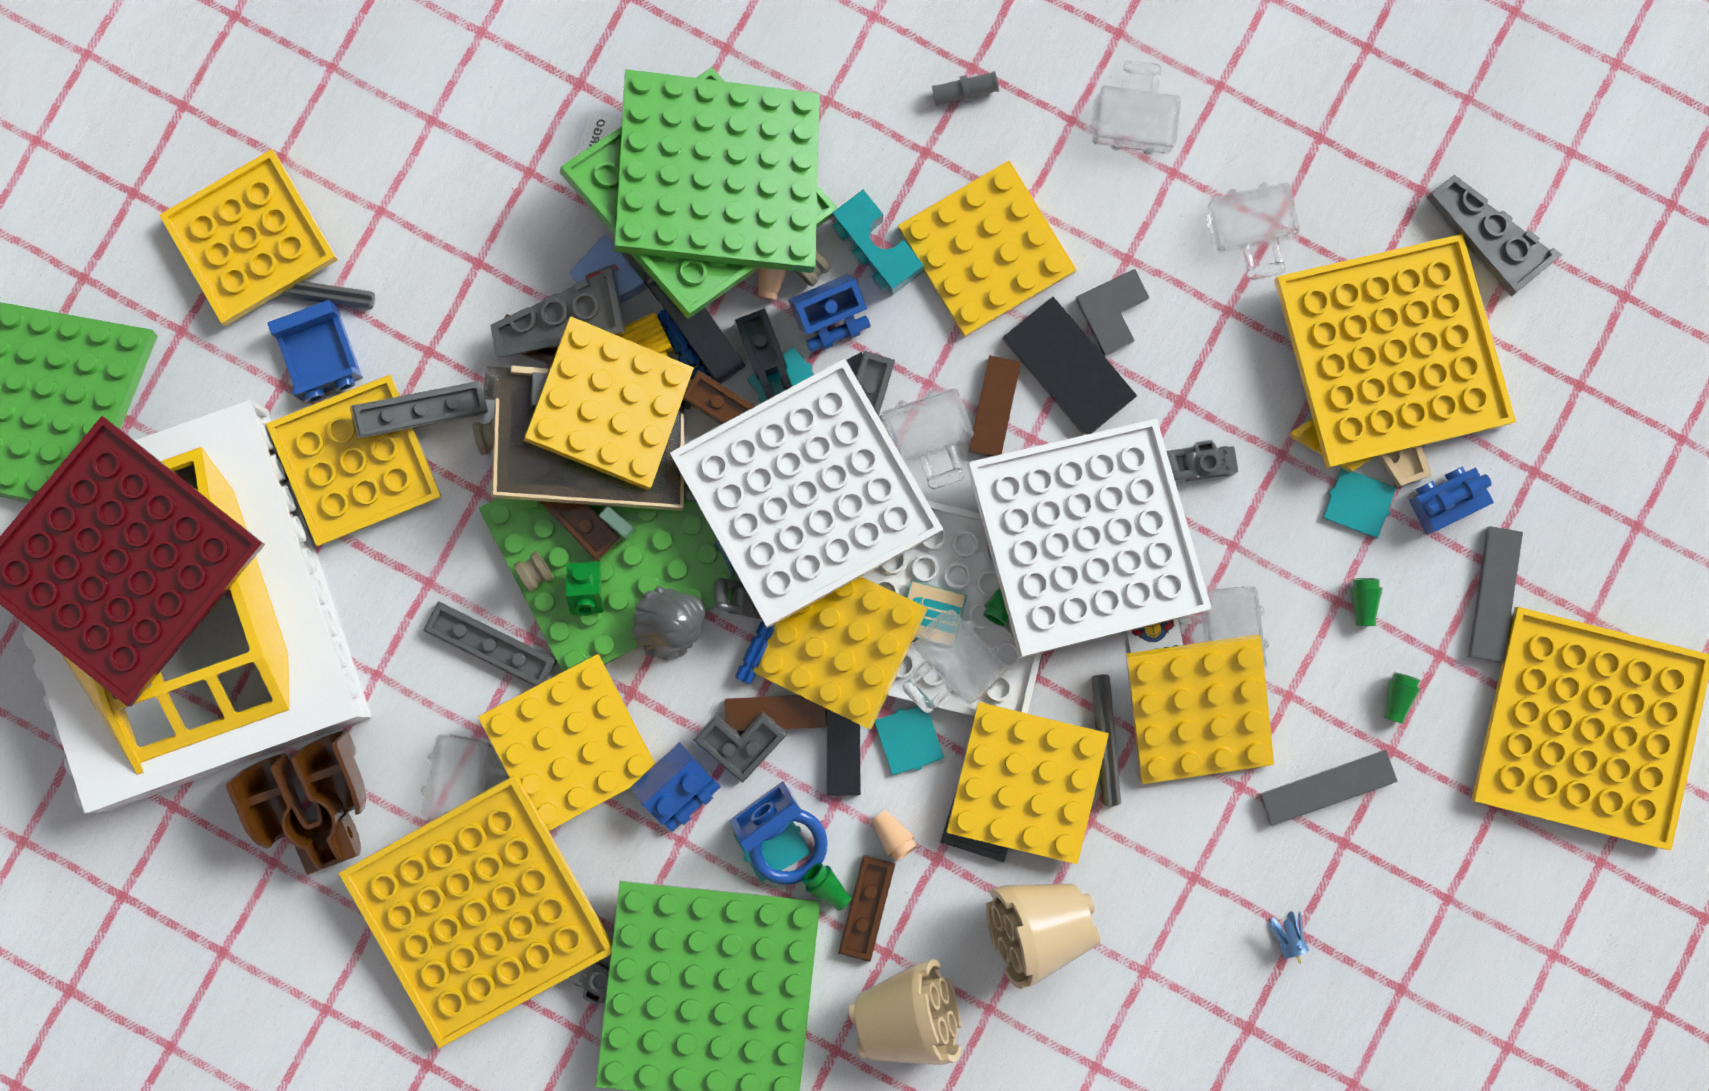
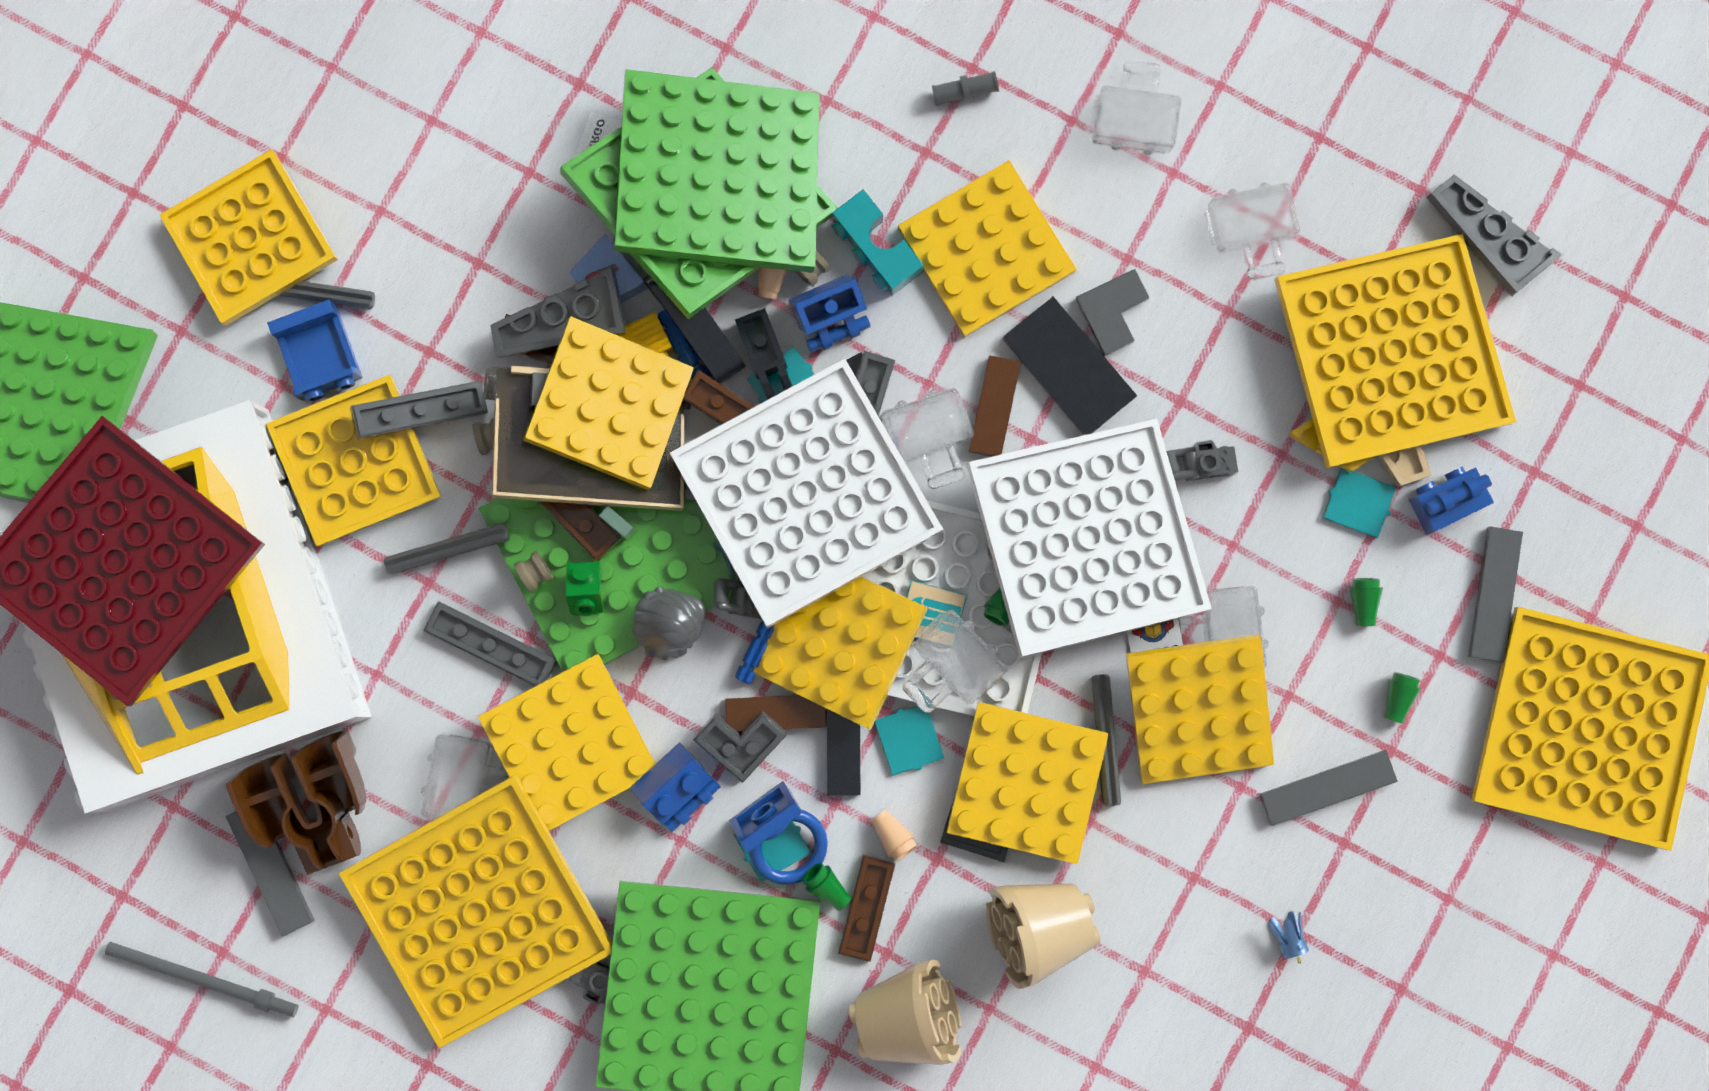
(262, 999): none -> dark grey bar
(274, 880): none -> dark grey tile
(446, 548): none -> dark grey axle

